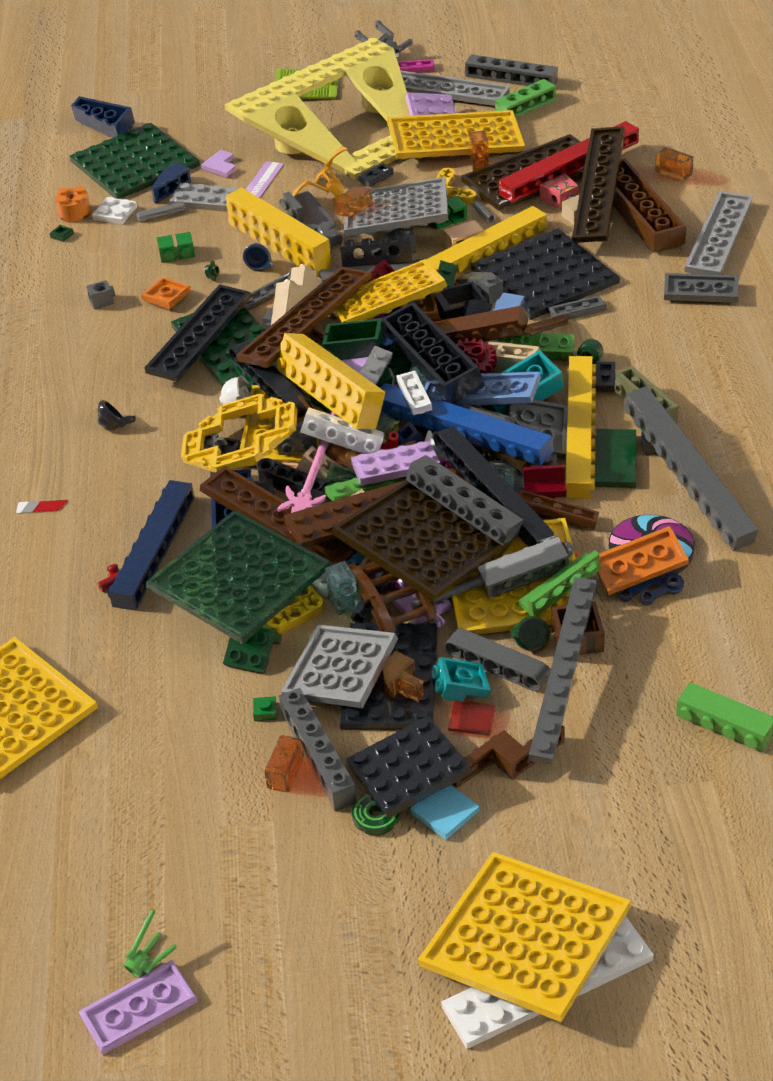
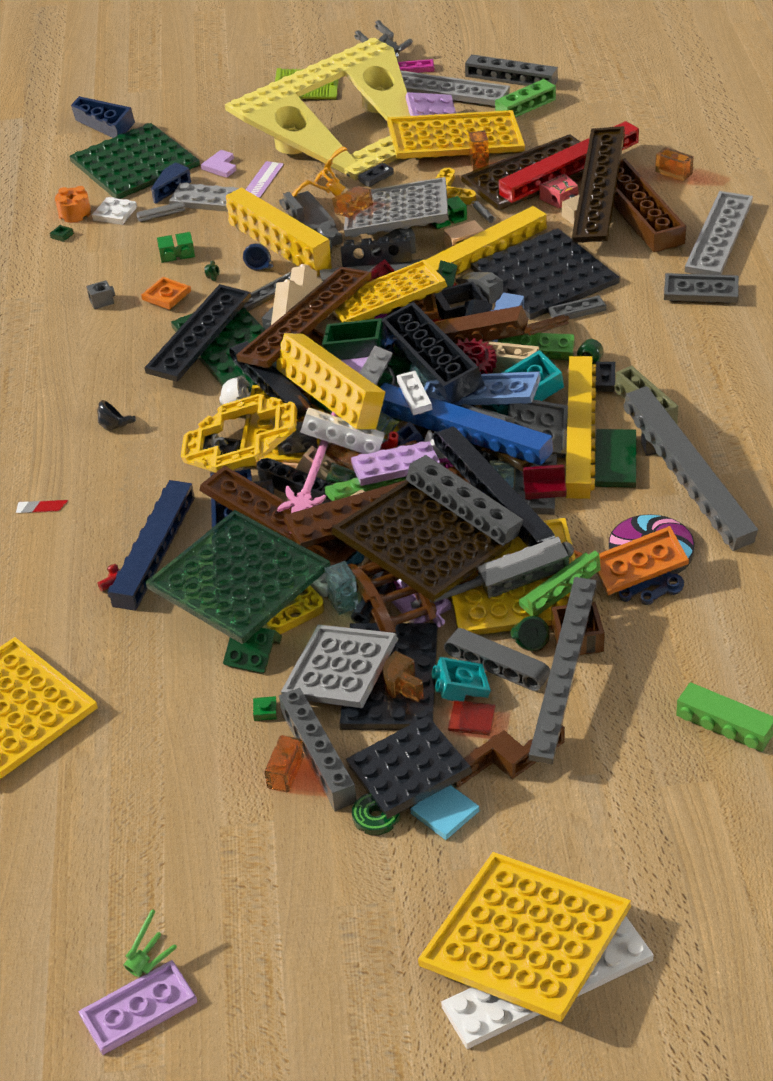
(560, 509): reddish brown tile -> none

